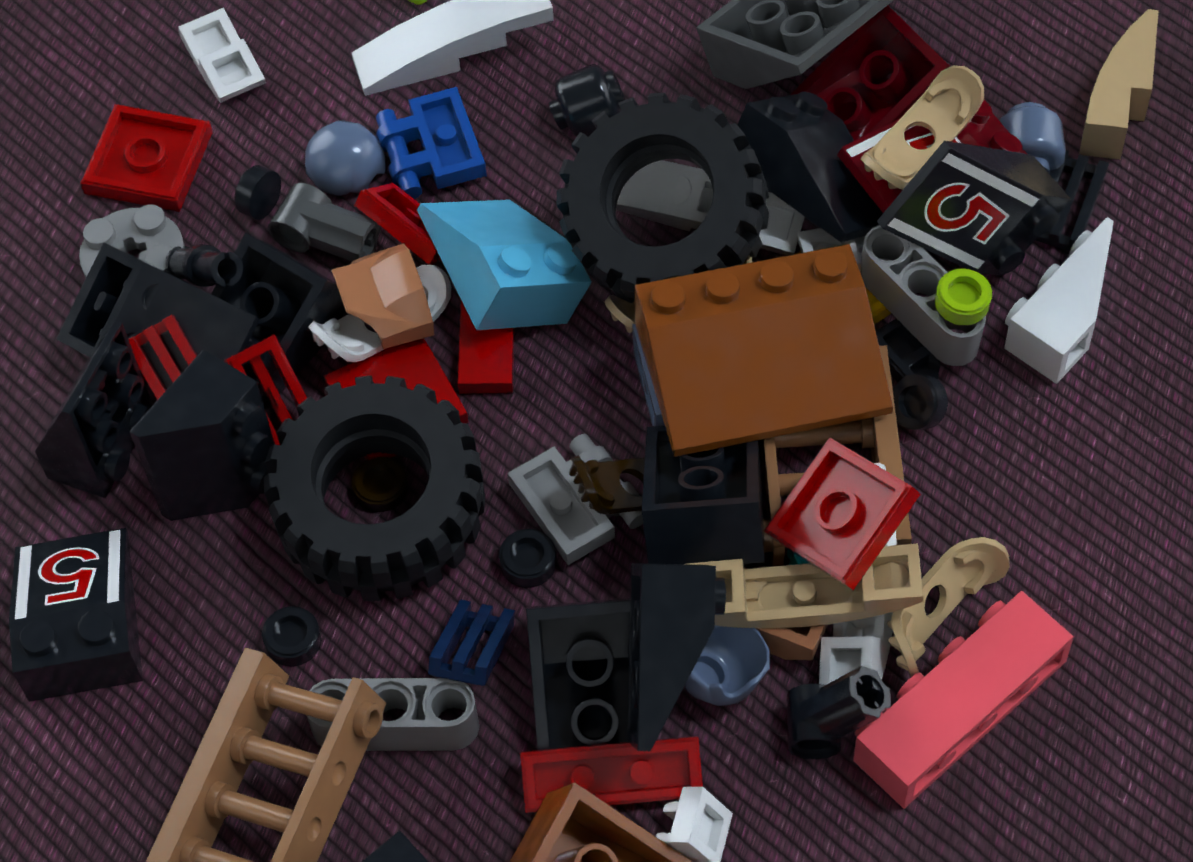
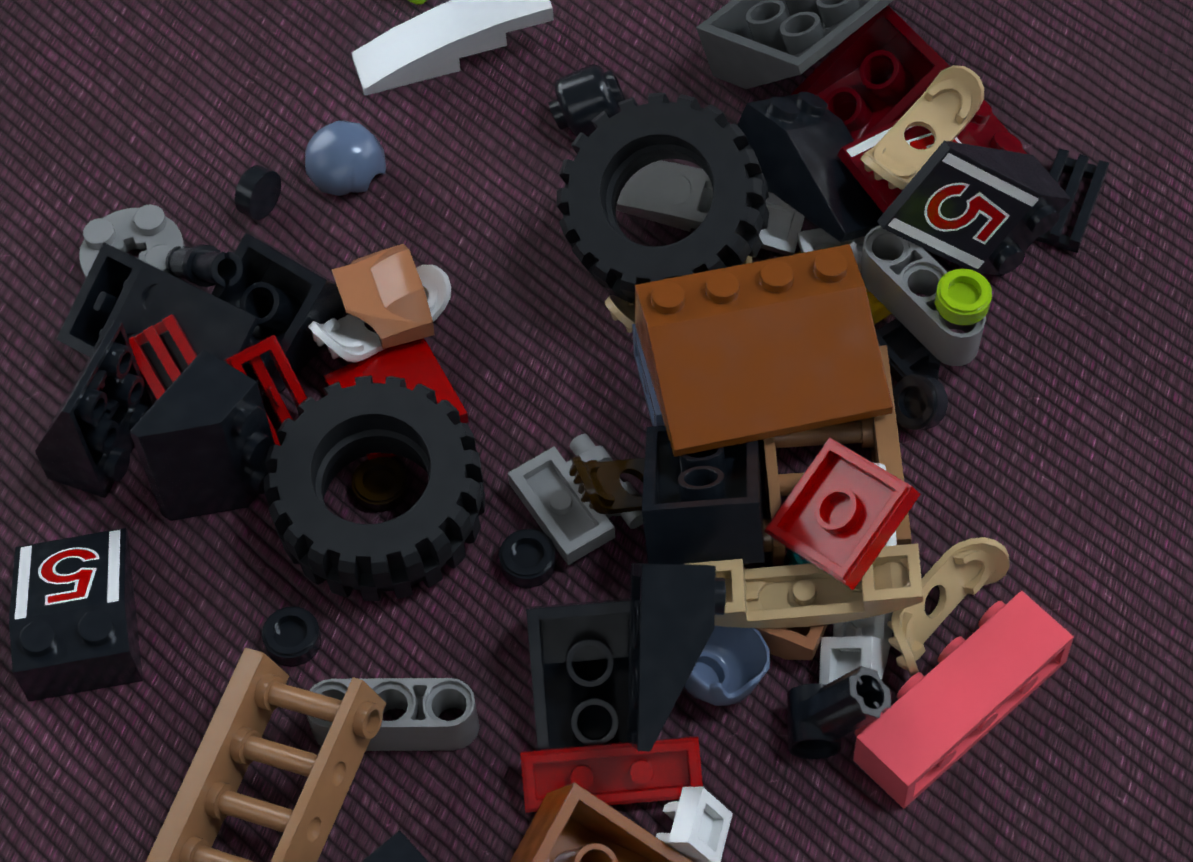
(147, 157): red tile -> none
(221, 55): white slope -> none
(312, 220): dark grey piece -> none
(398, 215): red tile -> none
(446, 139): blue plate -> none
(478, 623): dark blue tile -> none
(484, 358): red tile -> none
(505, 263): medium azure slope -> none
(1038, 131): sand blue head -> none
(1060, 317): white slope -> none
(1121, 89): tan slope -> none

